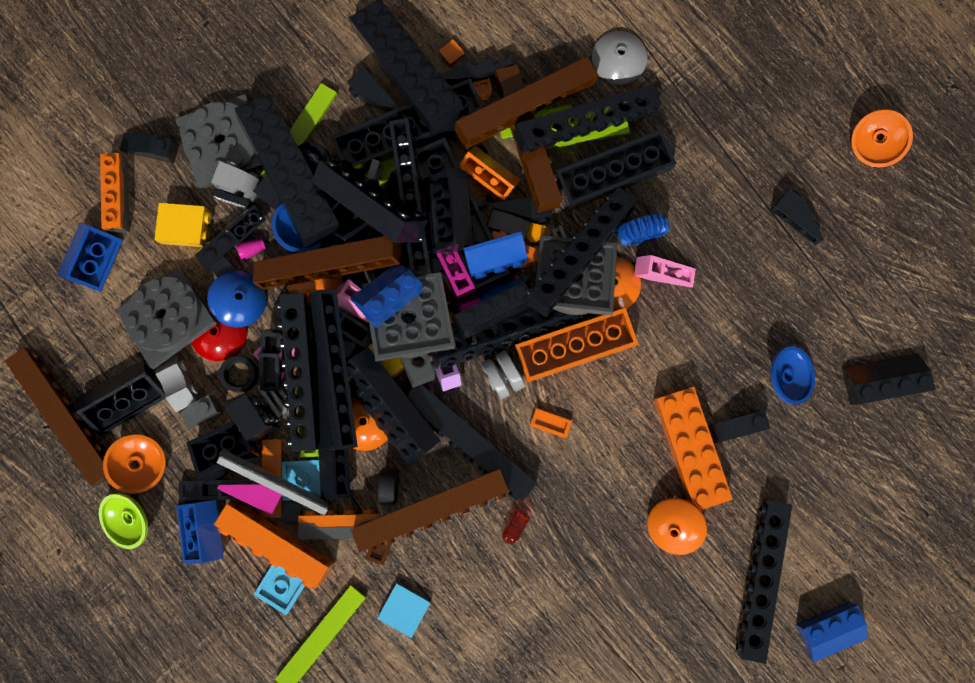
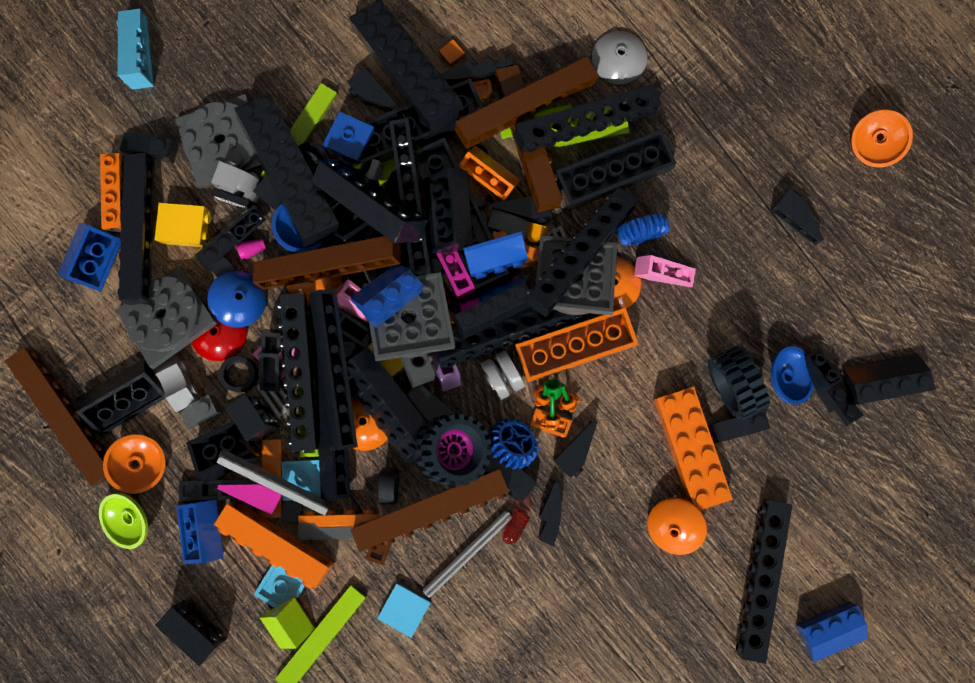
(134, 49): none -> medium azure wedge
(136, 229): none -> black brick
(191, 632): none -> black brick
(288, 624): none -> lime slope
(348, 136): none -> blue plate
(467, 554): none -> light grey axle
(473, 446): none -> black wheel
(511, 449): none -> blue gear
(546, 396): none -> plant
(551, 515): none -> black slope
(575, 454): none -> black slope
(738, 383): none -> black wheel
(827, 385): none -> black slope

